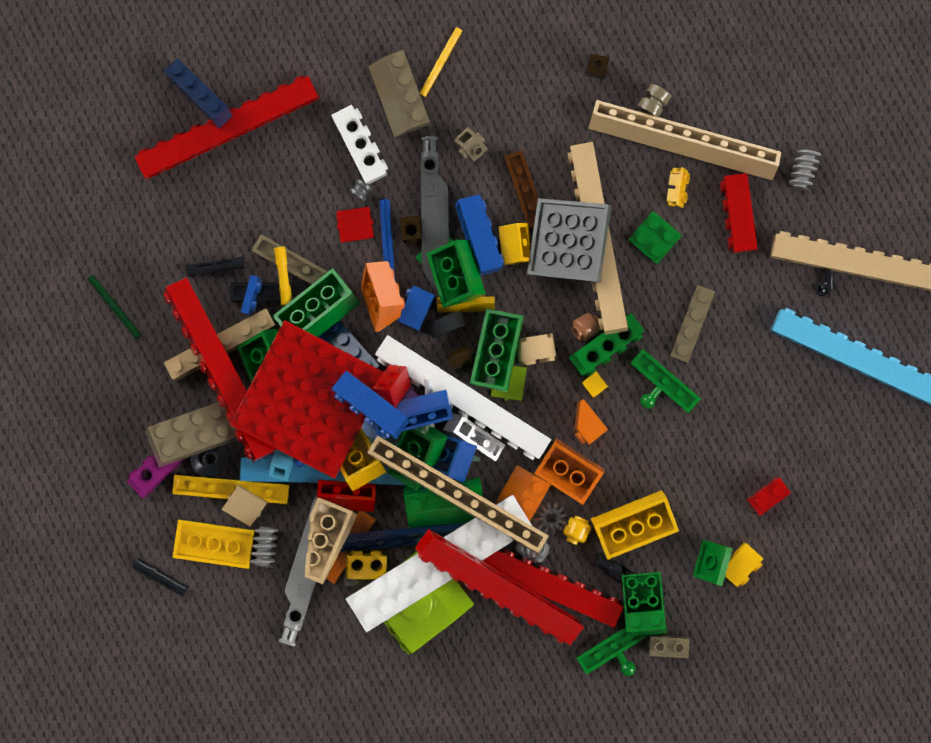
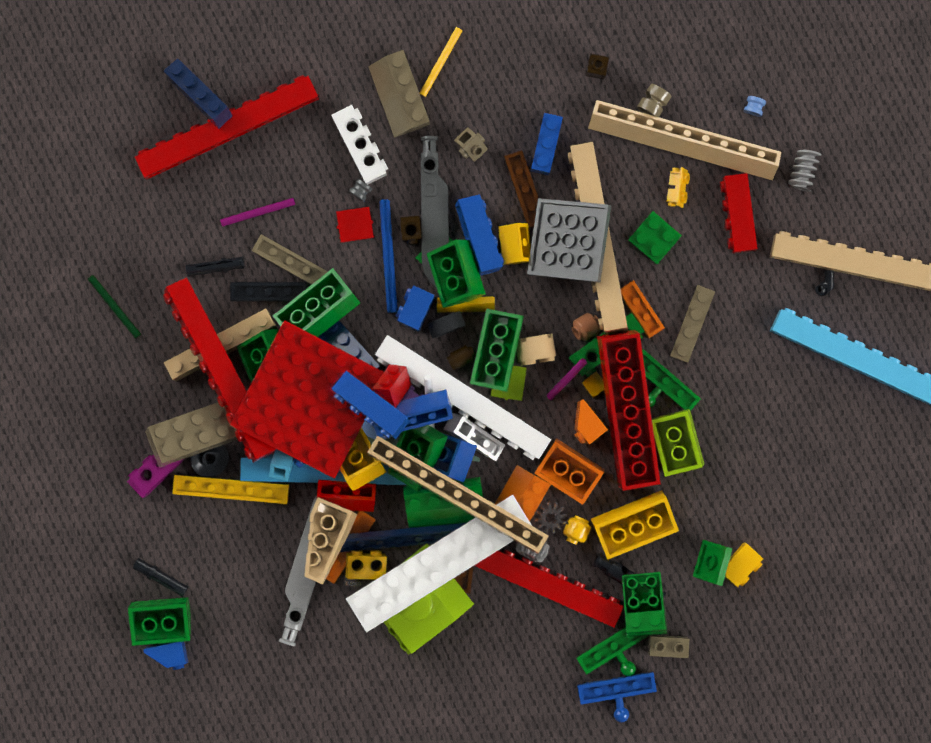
(160, 621): none -> green slope
(169, 654): none -> blue slope
(213, 544): yellow plate -> none
(244, 505): tan piece -> none
(249, 302): blue plate -> none
(257, 212): none -> magenta bar
(264, 546): light grey piece -> none
(281, 262): yellow piece -> none
(381, 294): orange slope -> none
(498, 587): red brick -> none
(546, 144): none -> blue brick
(566, 379): none -> magenta bar
(617, 689): none -> blue plate
(628, 410): none -> red brick
(641, 309): none -> orange tile
(677, 442): none -> lime brick
(754, 106): none -> medium blue wheel
(768, 496): red brick -> none

